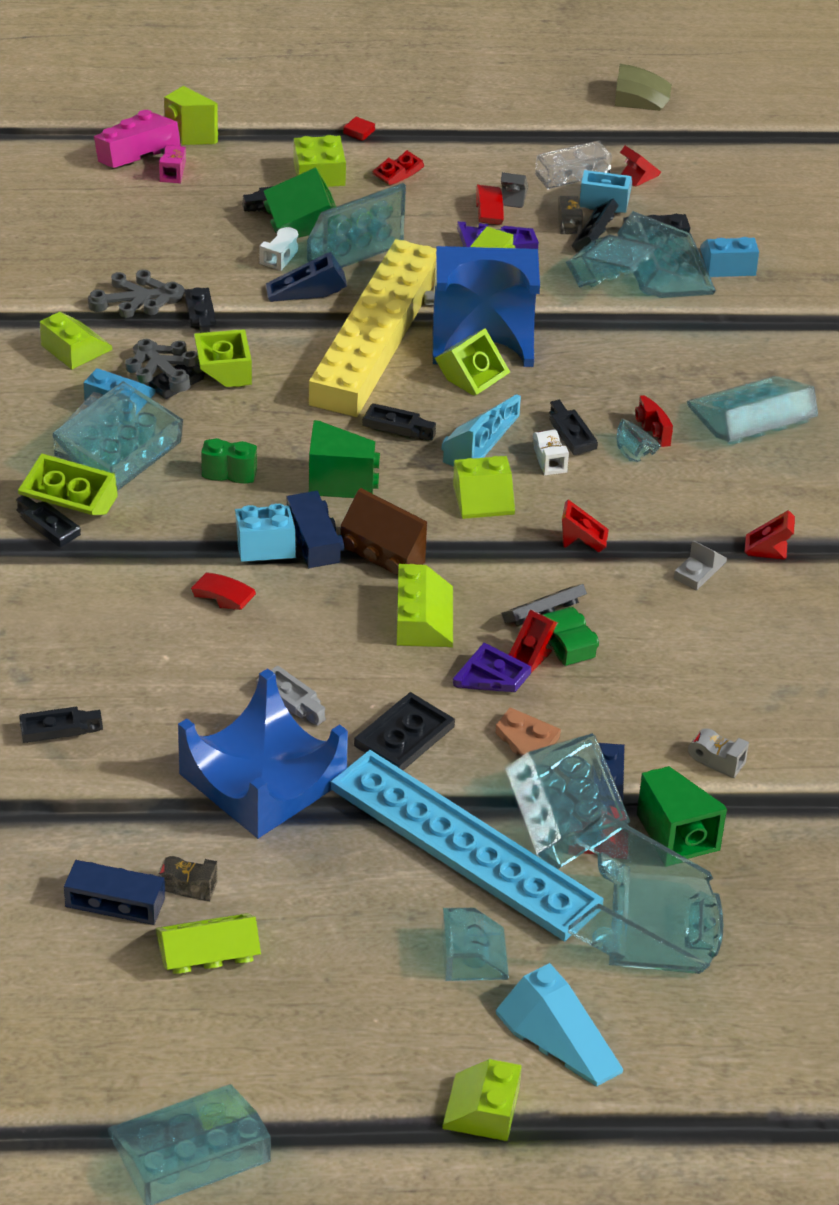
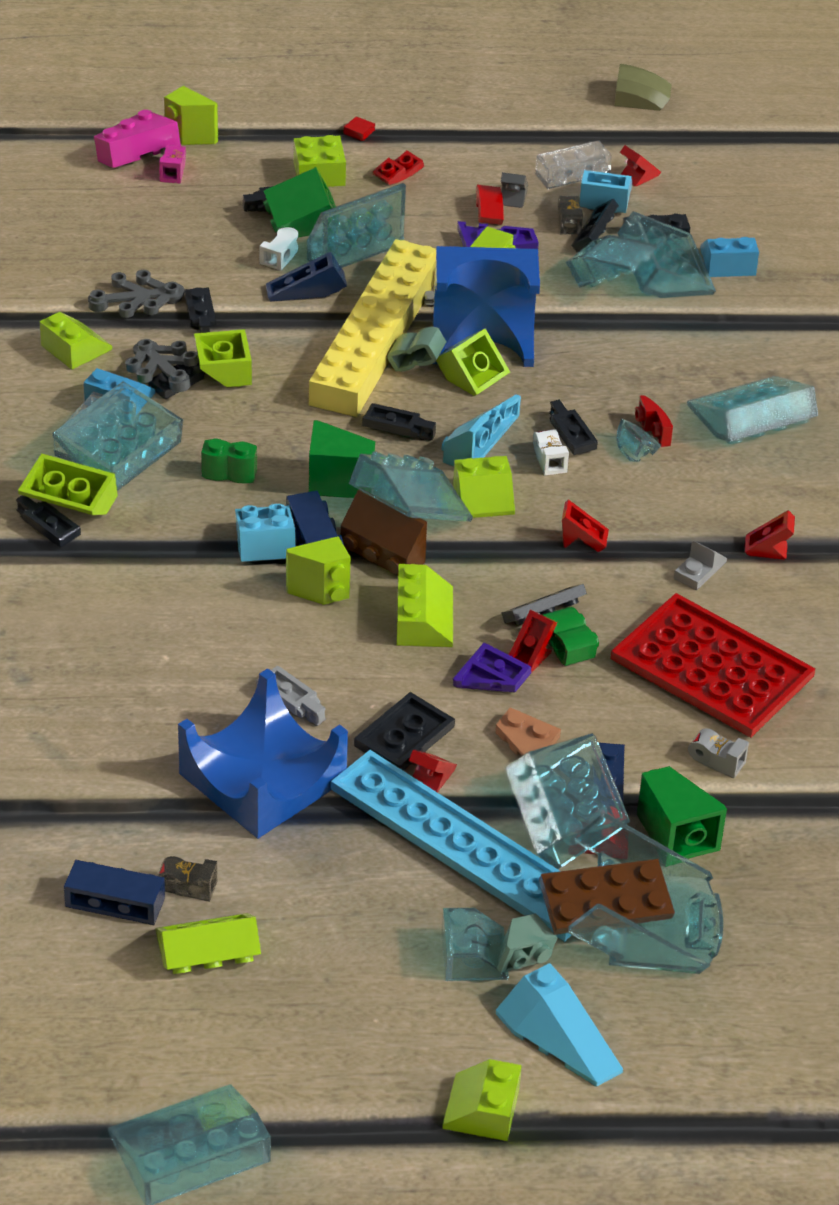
(59, 723): black hinge -> none
(226, 590): red slope -> none
(319, 571): none -> lime slope
(409, 486): none -> clear light blue slope
(416, 349): none -> sand green brick
(431, 769): none -> red slope
(526, 943): none -> sand green slope
(630, 889): none -> reddish brown plate
(713, 664): none -> red plate

